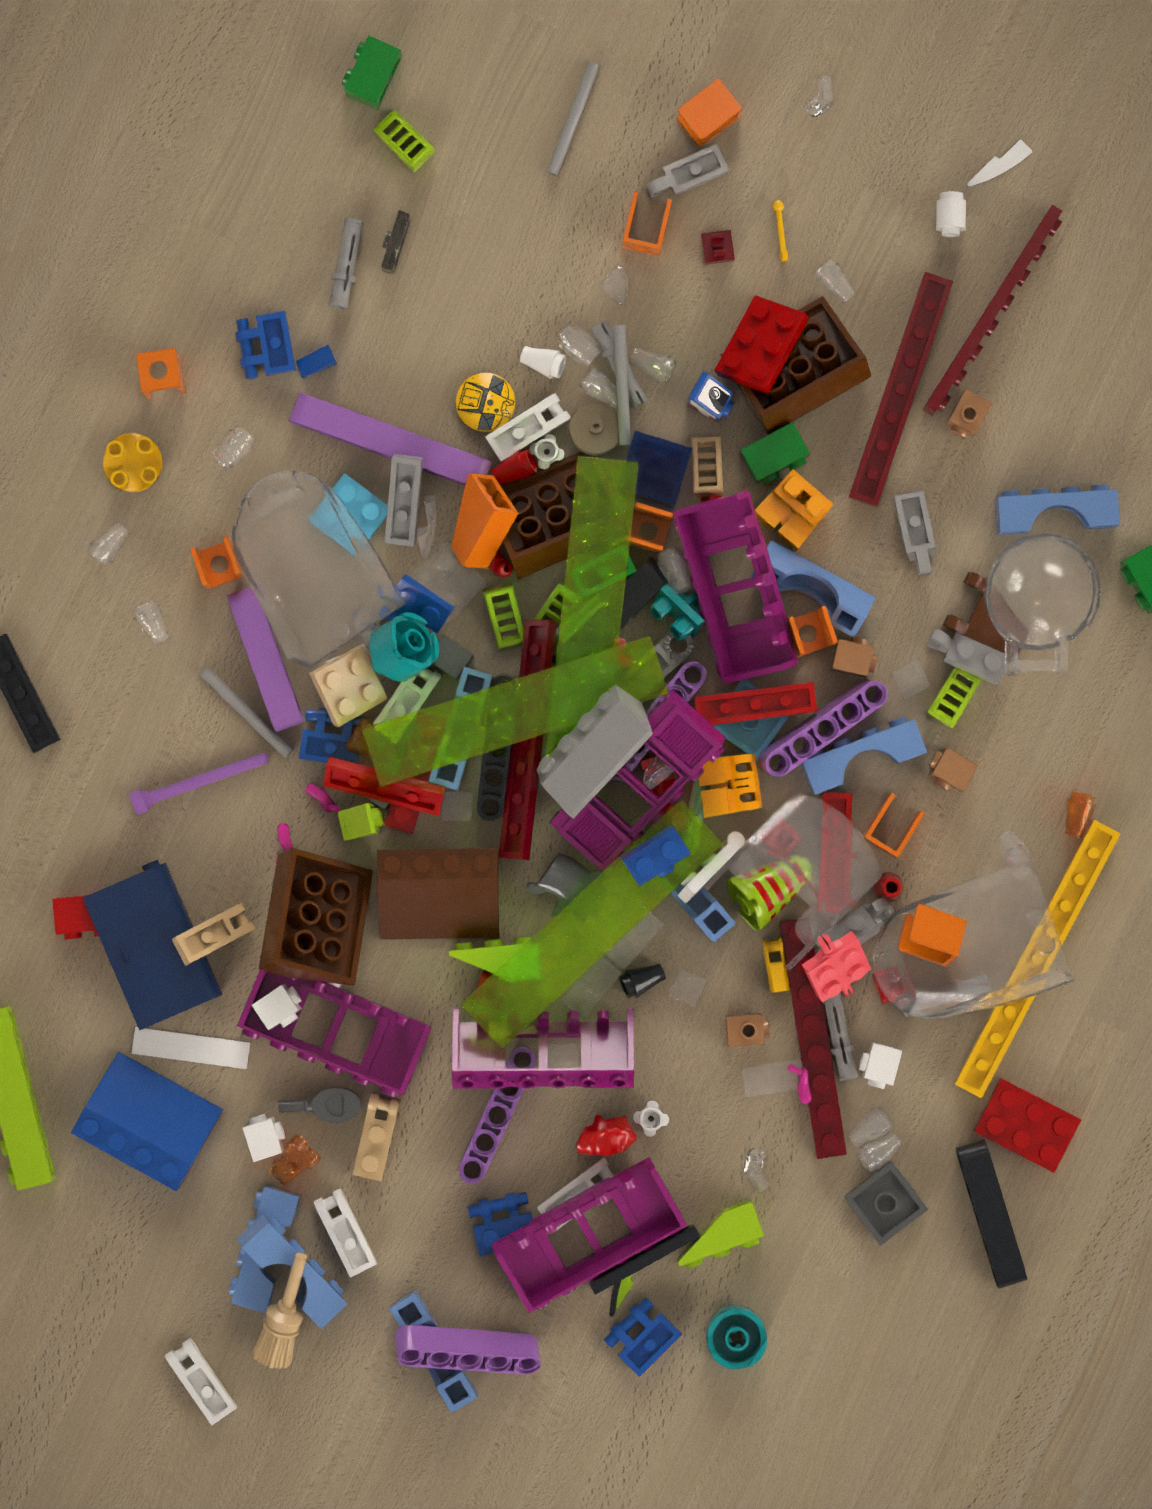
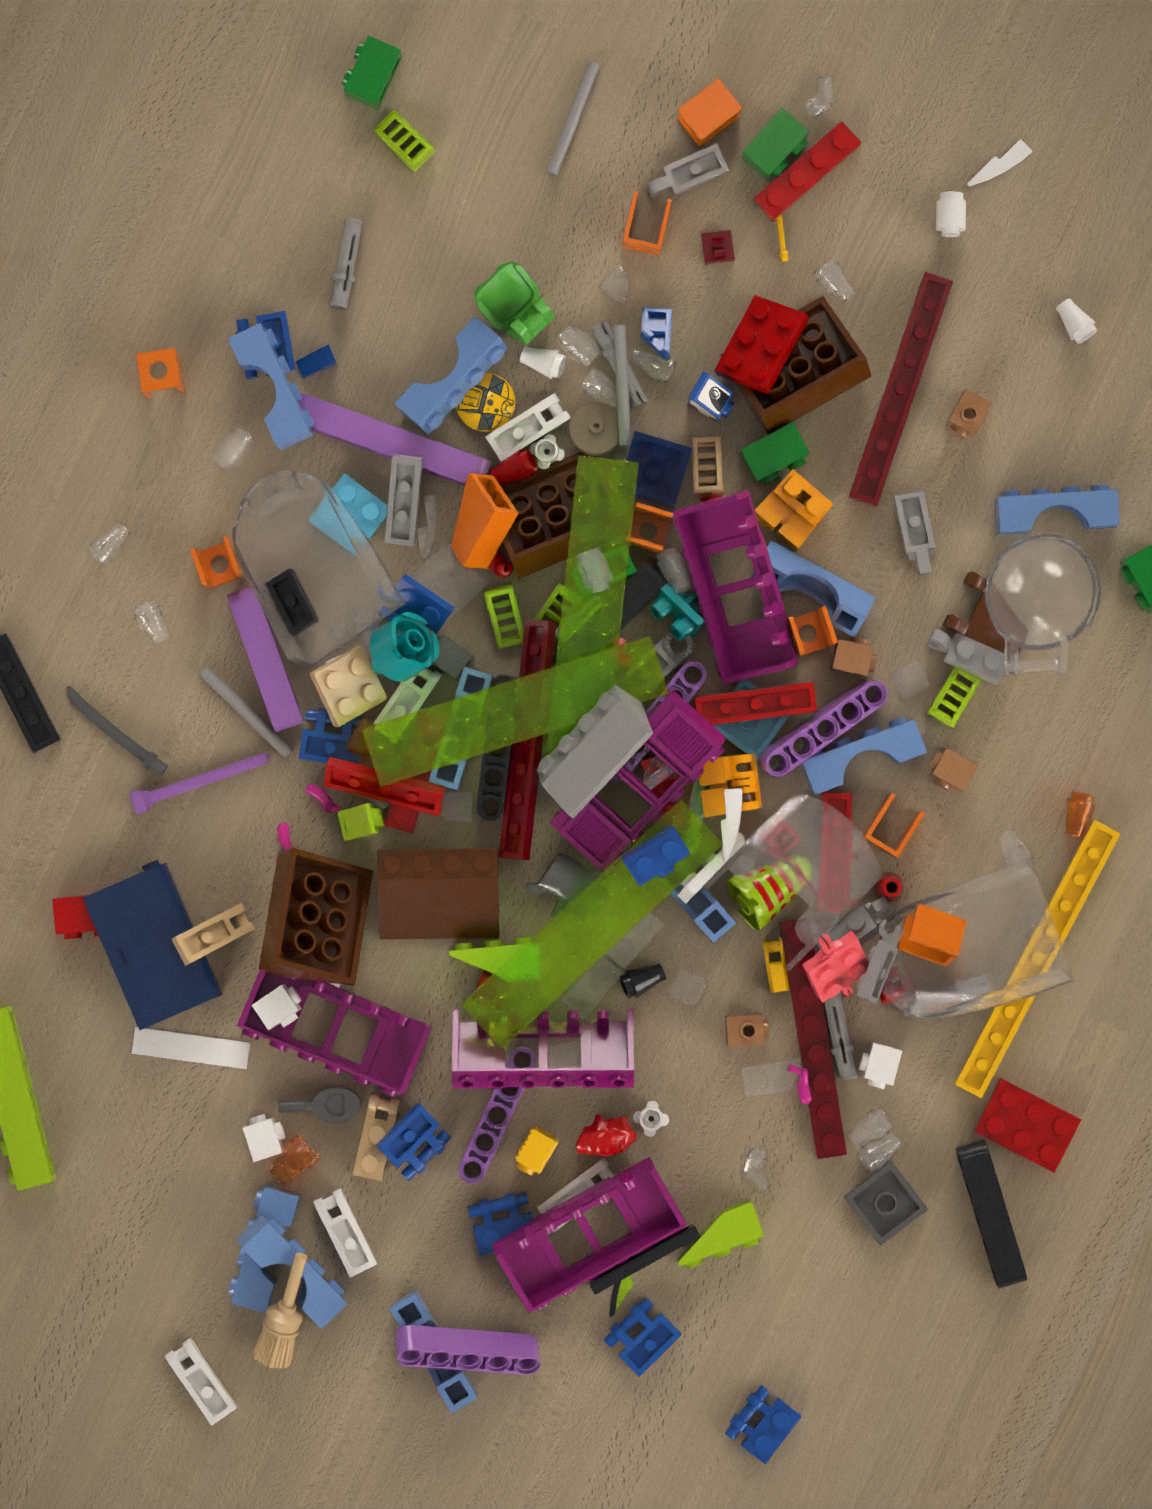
(132, 462): yellow dish -> none
(147, 1121): blue slope -> none
(148, 758): none -> dark grey sword
(286, 420): none -> medium blue arch
(292, 601): none -> black plate
(394, 242): clear smoke plate -> none
(407, 1136): none -> blue plate
(430, 403): none -> medium blue arch
(513, 303): none -> bright green piece
(535, 1150): none -> yellow brick
(594, 570): none -> clear brick
(657, 329): none -> tile
(731, 824): none -> white sticker
(734, 1319): teal brick -> none
(771, 1428): none -> blue plate
(775, 145): none -> green brick
(807, 171): none -> red plate
(880, 963): none -> light grey plate
(987, 322): dark red plate -> none
(1076, 321): none -> white cone

